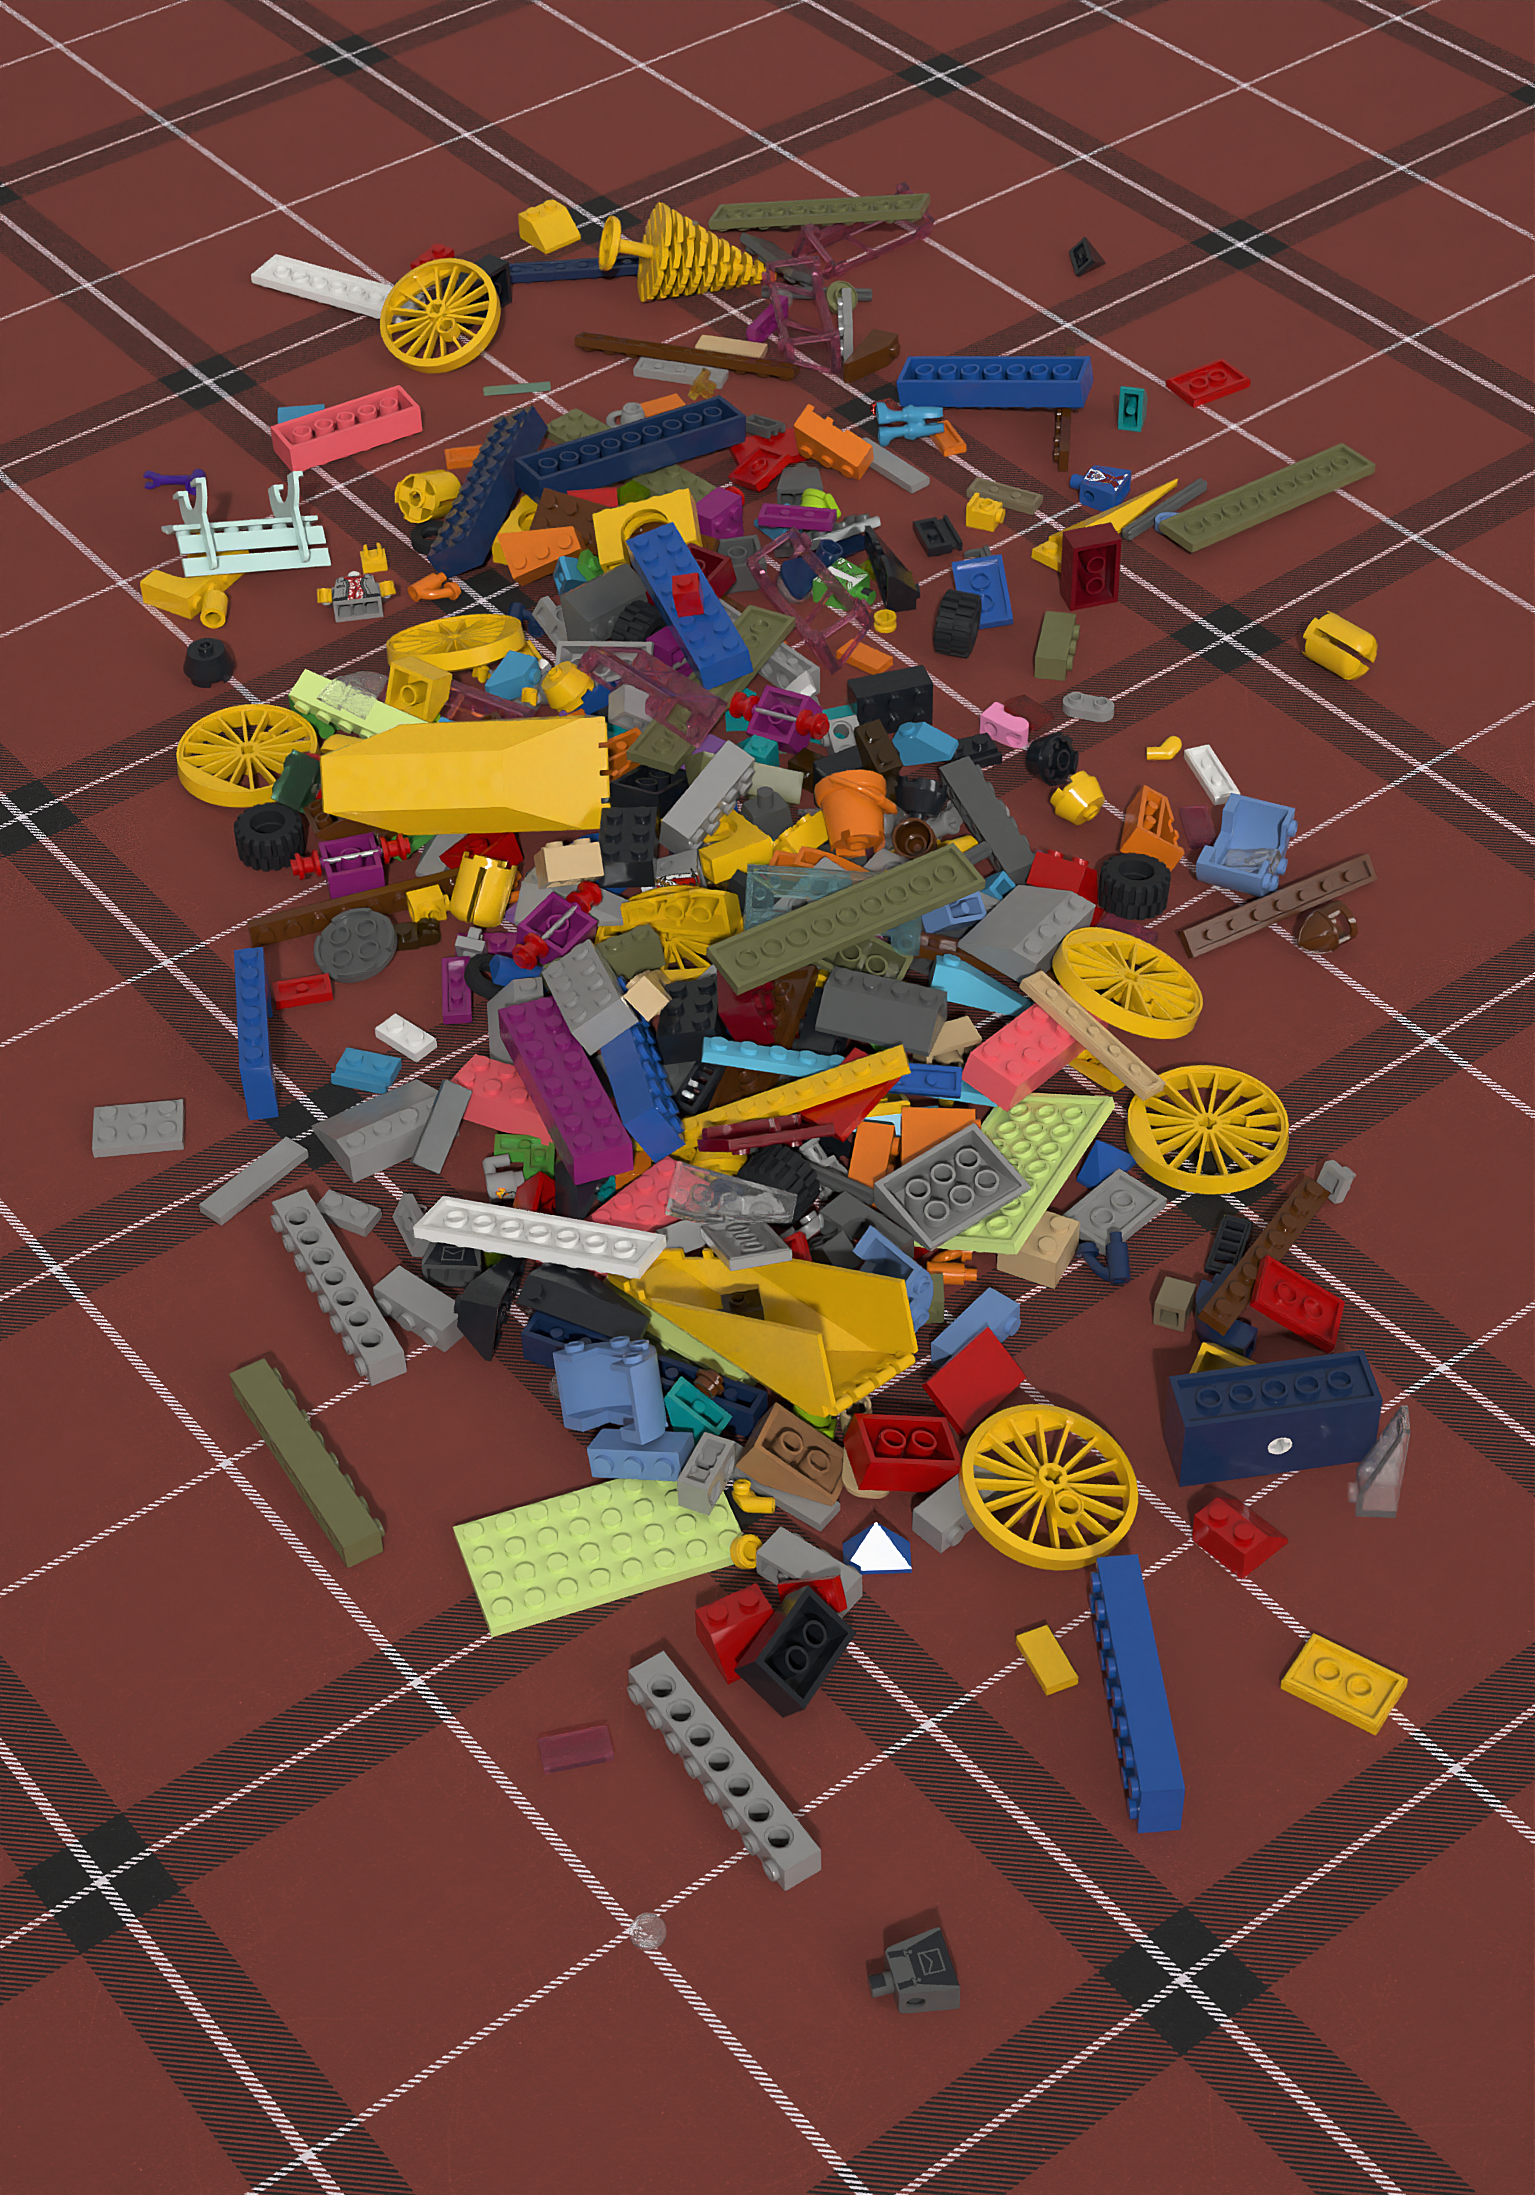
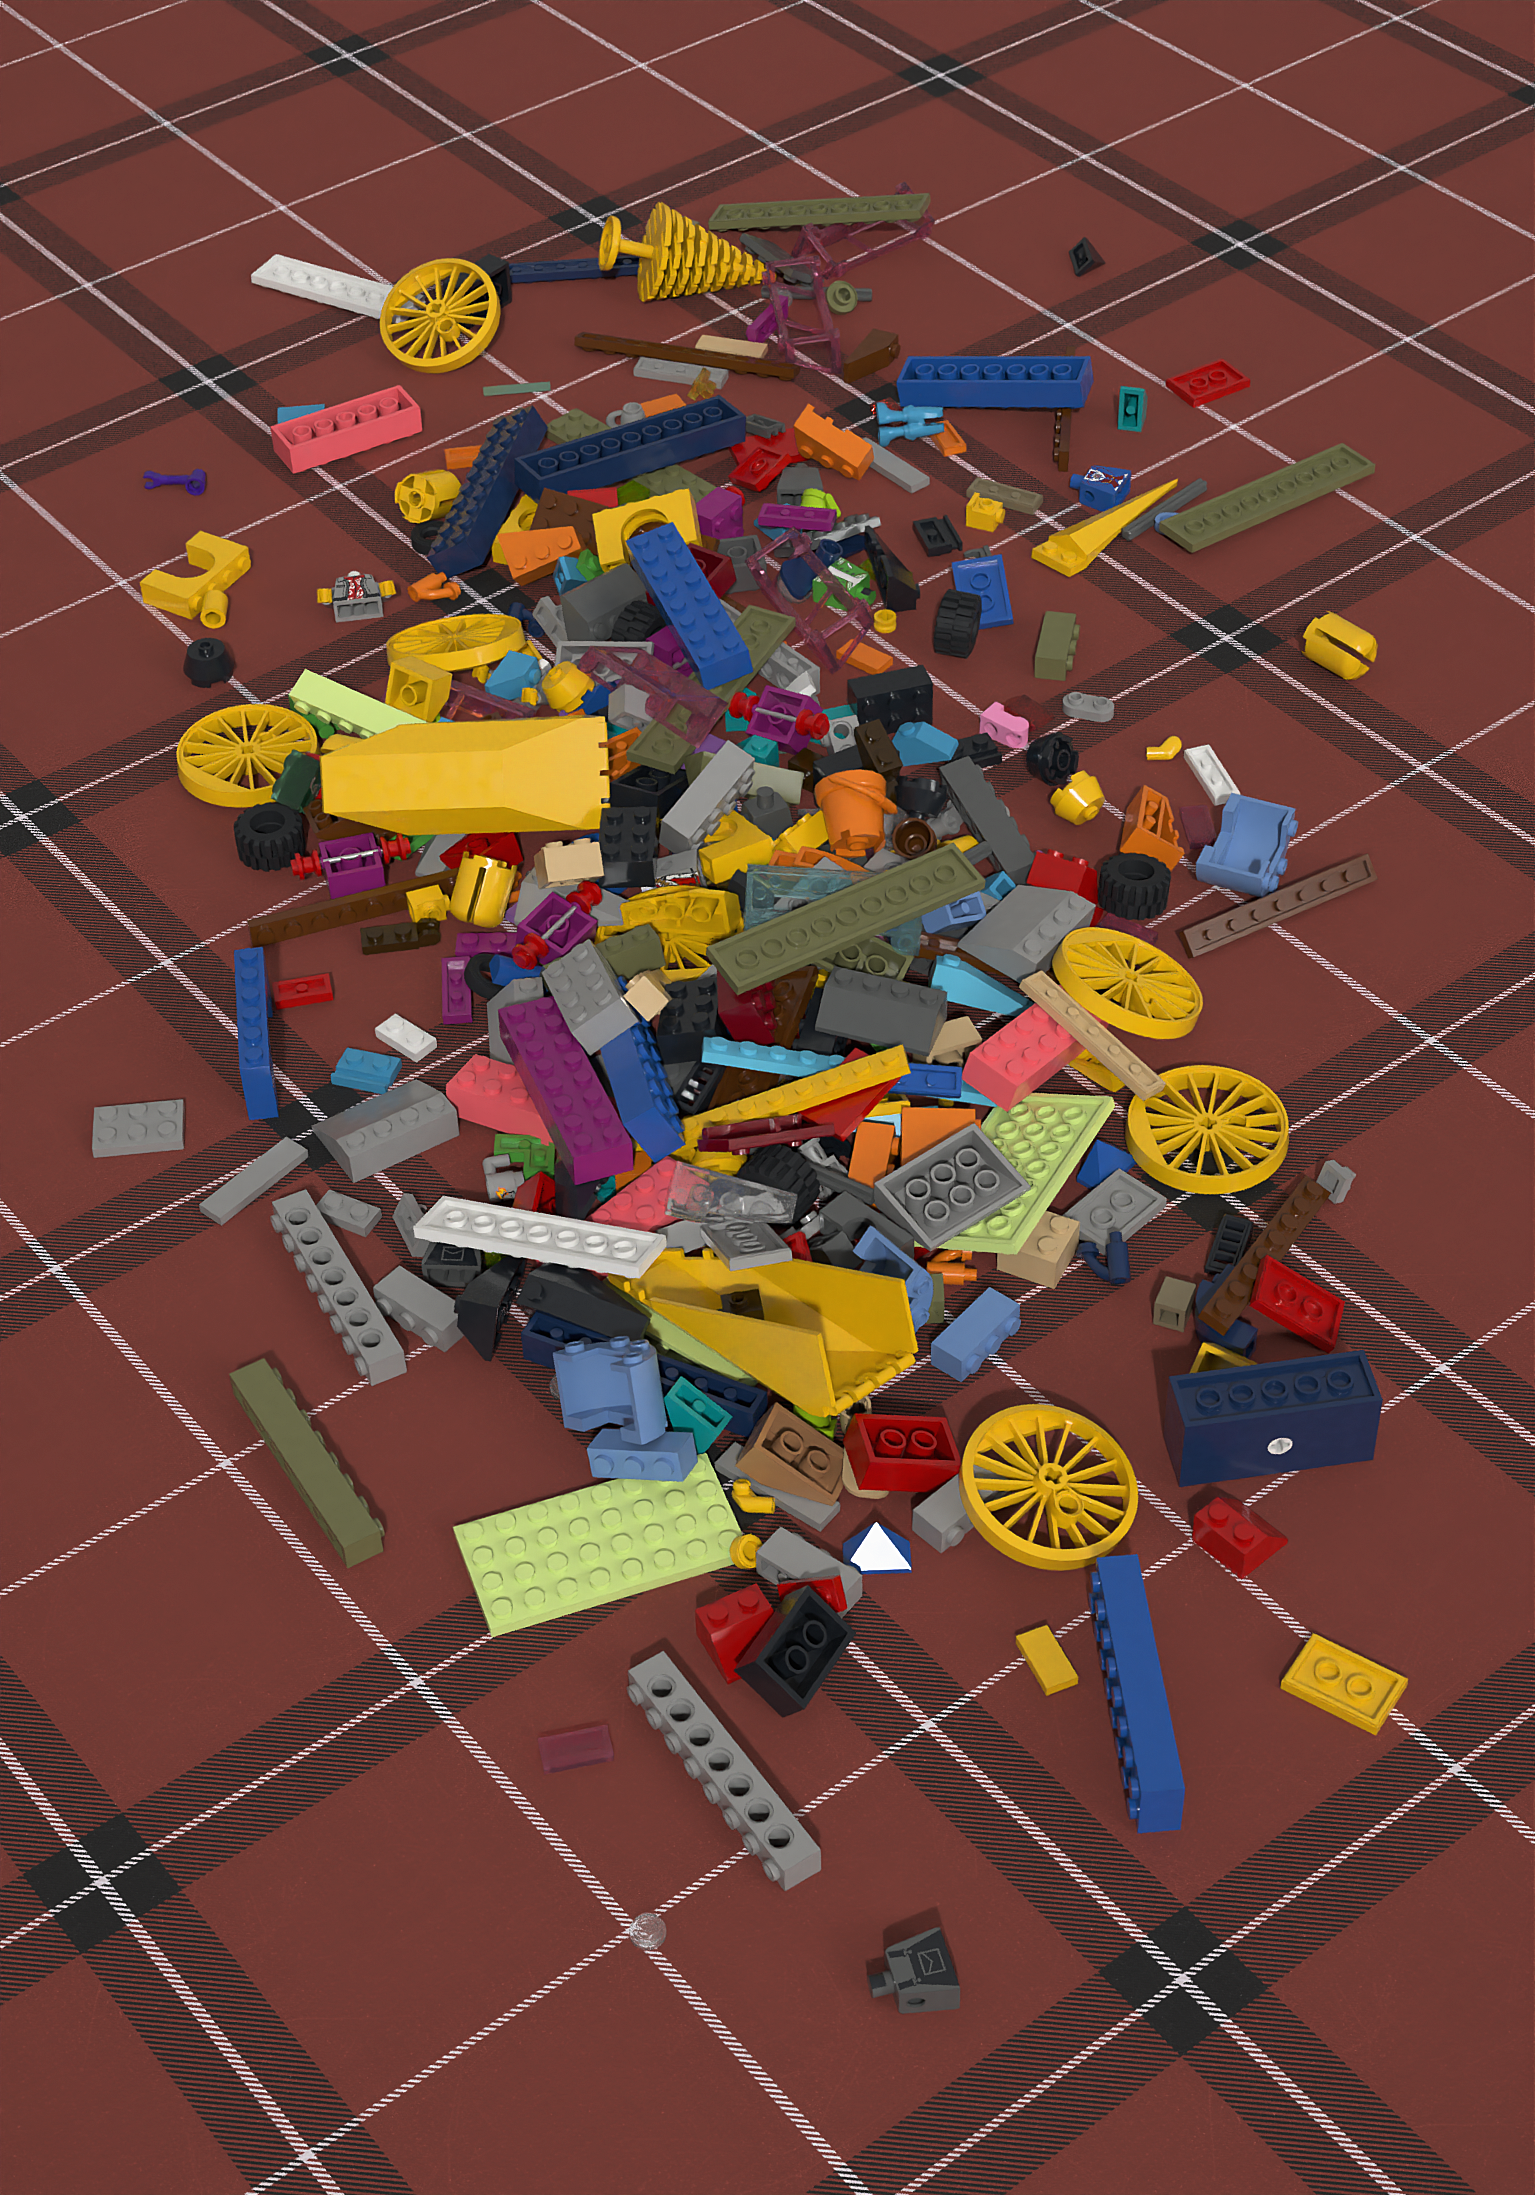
(209, 542): light aqua piece -> none
(354, 692): clear brick -> none
(355, 945): dark grey tile -> none
(373, 560): yellow tile -> none
(437, 251): red plate -> none
(441, 1126): tile -> none
(472, 944): light grey tile -> none
(548, 226): yellow slope -> none
(688, 594): red brick -> none
(706, 1473): light grey brick -> none
(709, 1383): reddish brown plate -> none
(845, 323): light grey plate -> none
(974, 1381): red tile -> none
(1090, 566): dark red brick -> none
(1251, 859): clear plate -> none
(1321, 931): reddish brown helmet -> none
(1381, 1471): clear wedge -> none

